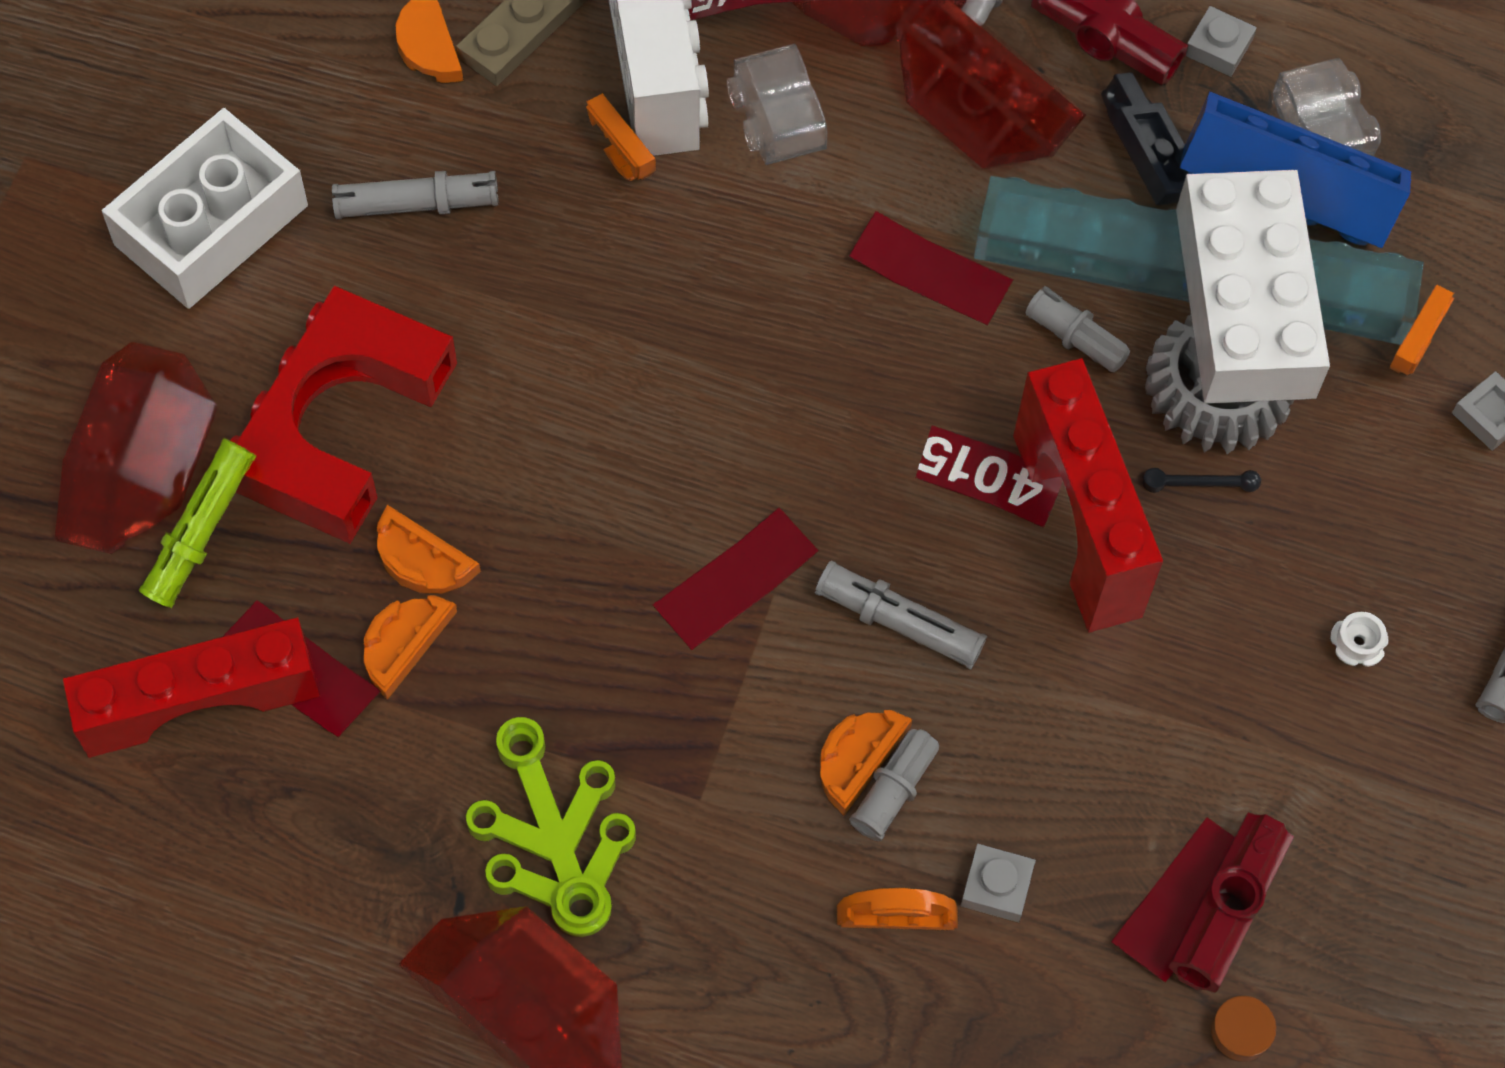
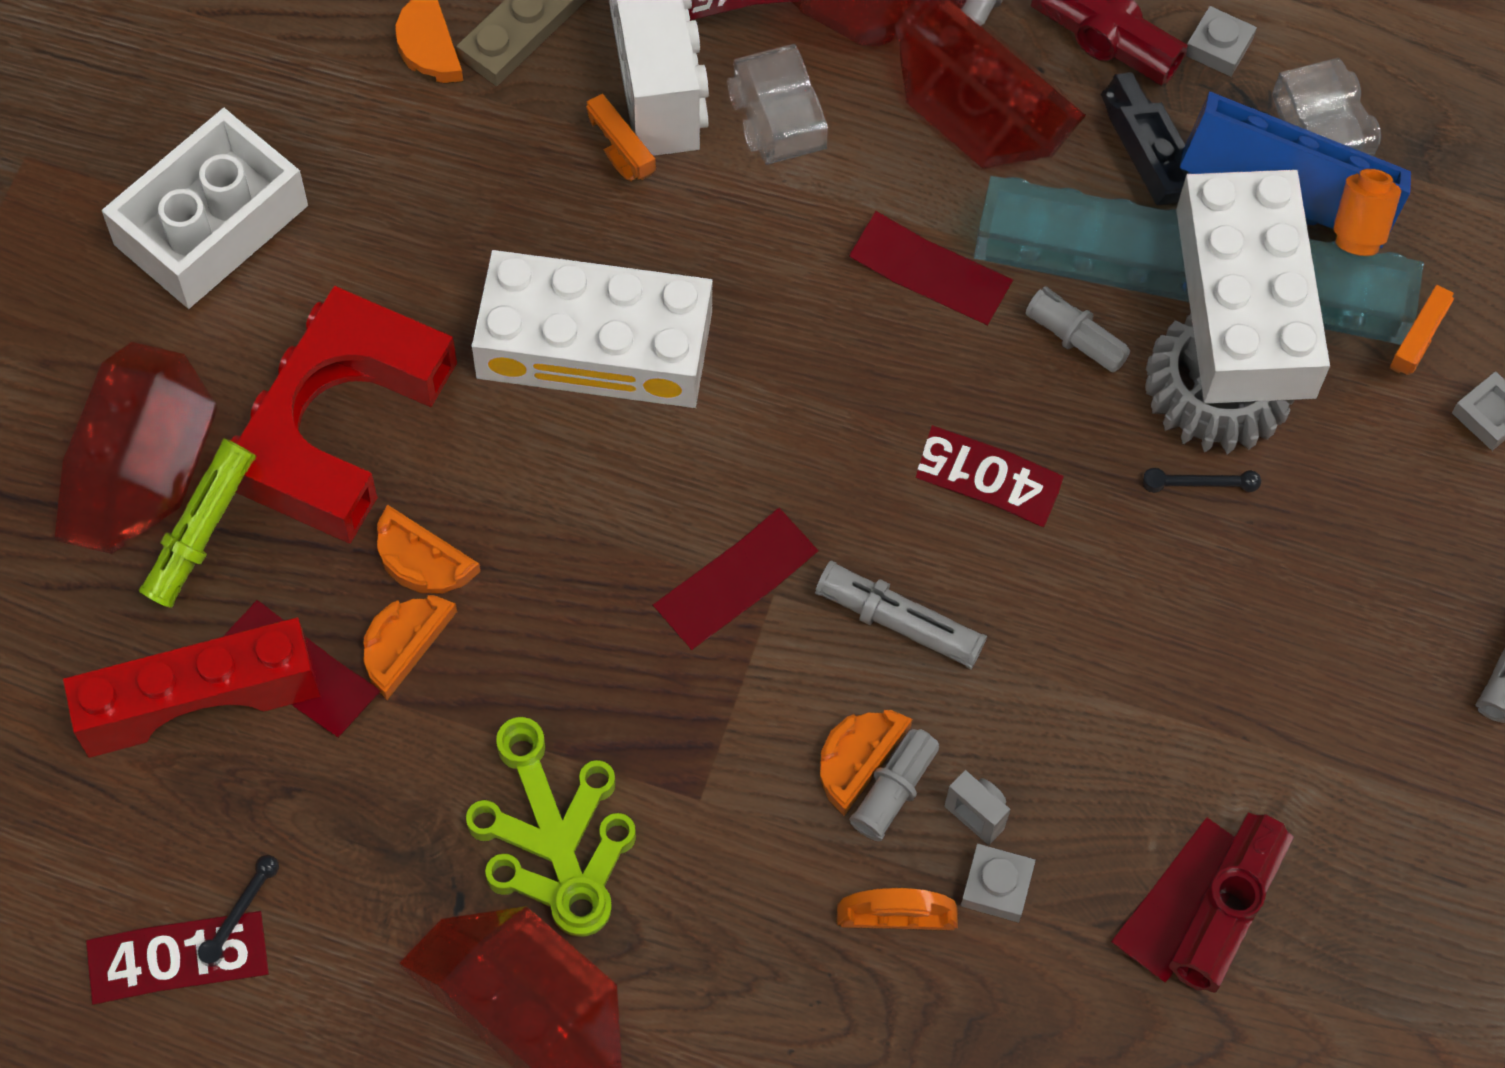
(168, 957): none -> dark red sticker
(211, 951): none -> black hinge
(416, 194): light grey pin -> none
(593, 328): none -> white brick
(978, 806): none -> light grey plate
(1068, 436): red arch -> none
(1243, 1028): dark orange tile -> none
(1366, 212): none -> orange brick
(1369, 629): white plate -> none

